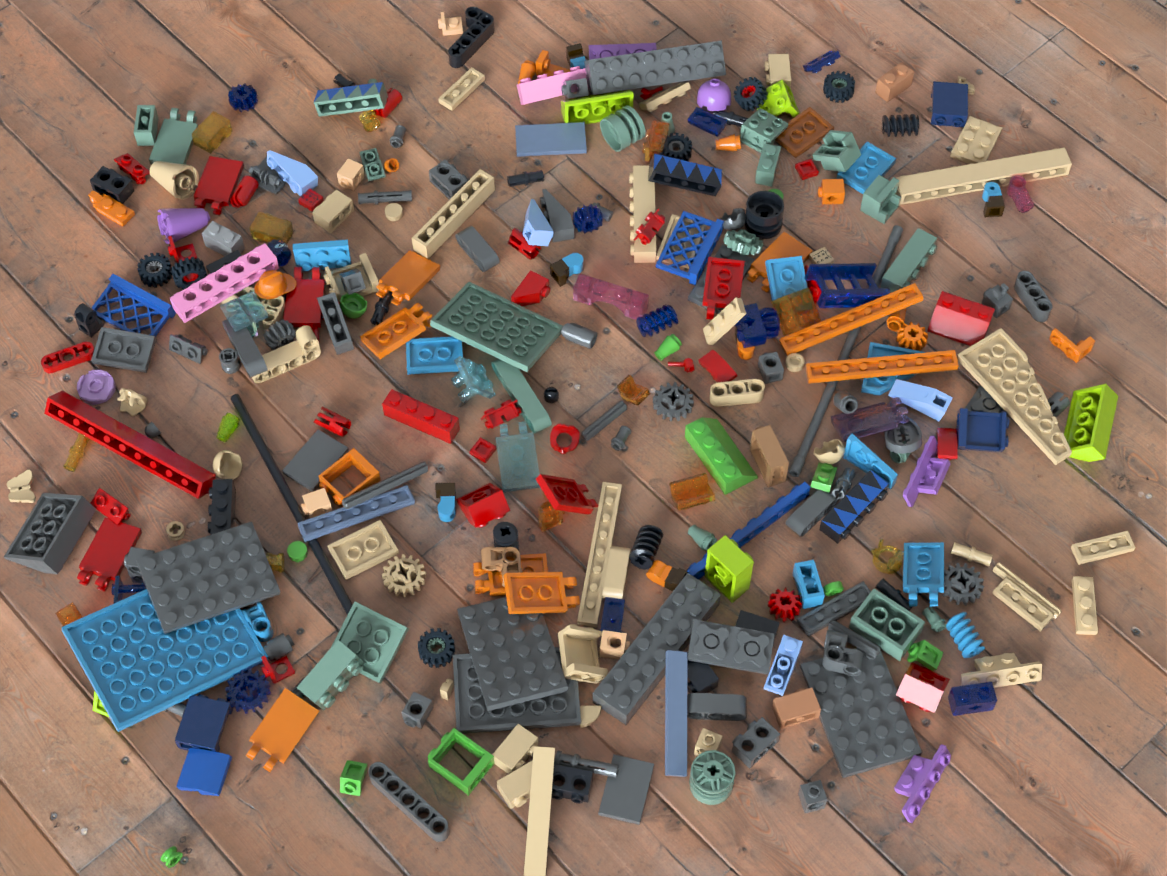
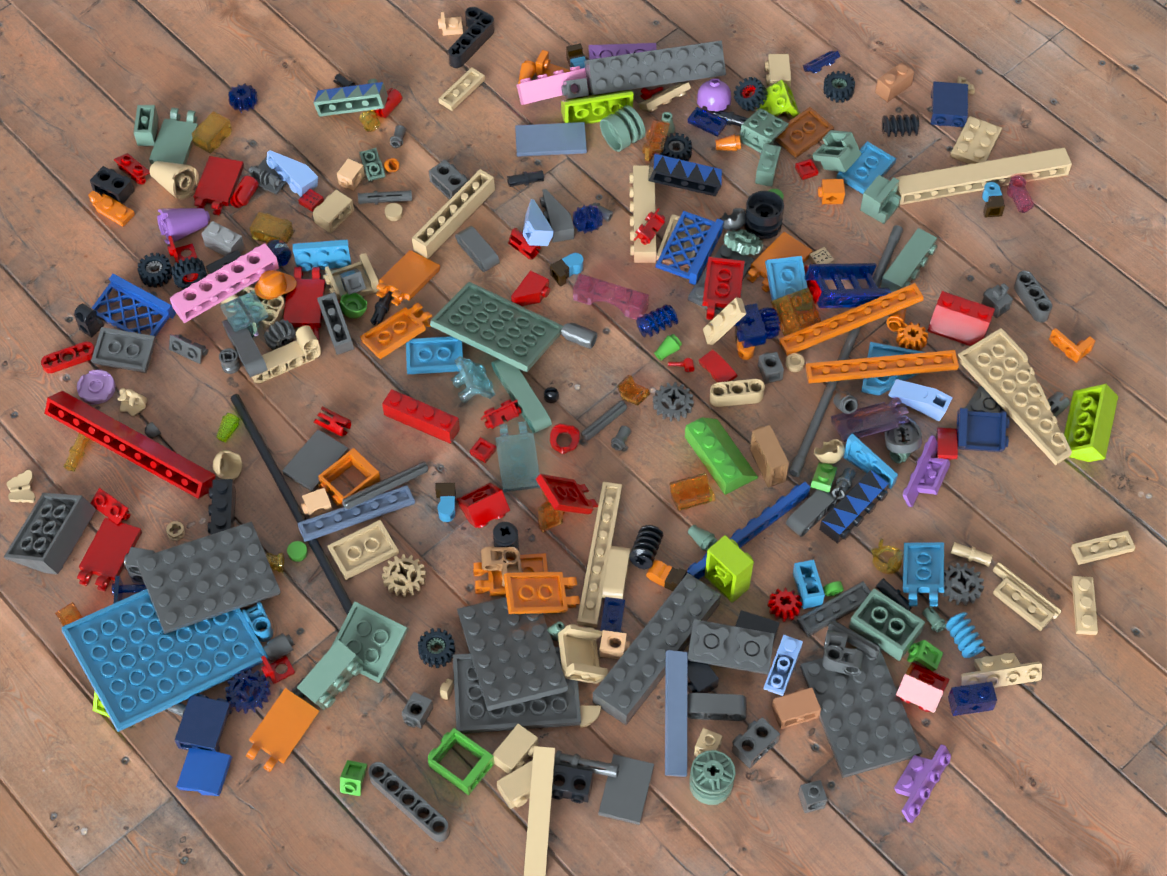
(171, 857): bright green bush -> none
(555, 629): none -> sand green arm

